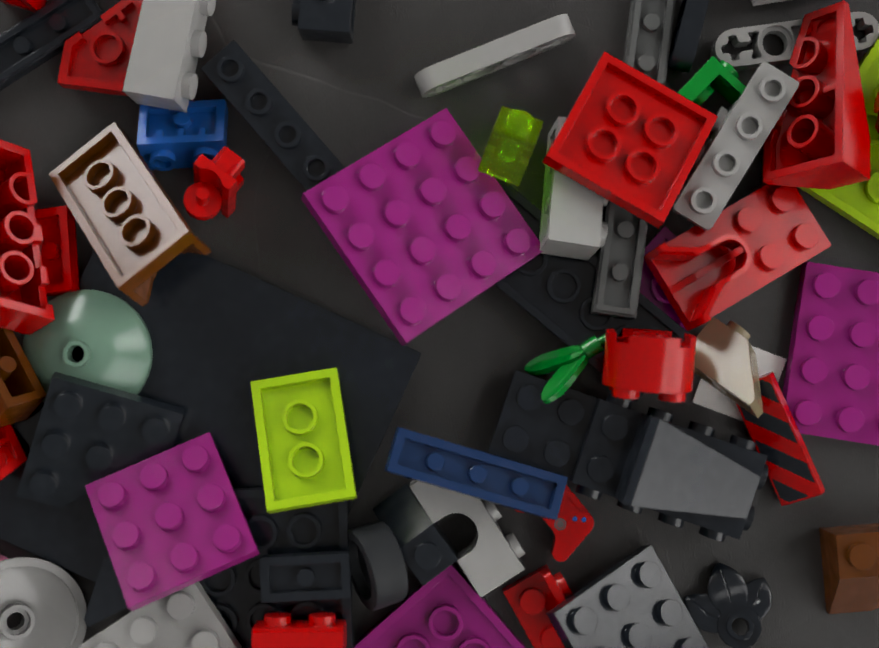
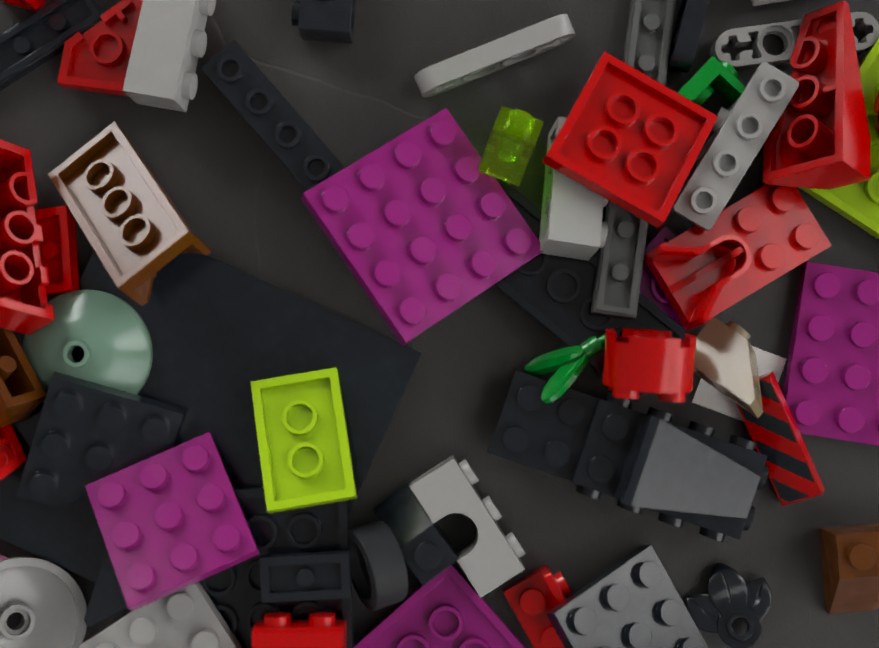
(178, 138): blue bracket -> none
(214, 185): red hips -> none
(476, 474): dark blue gear -> none
(571, 526): red piece -> none

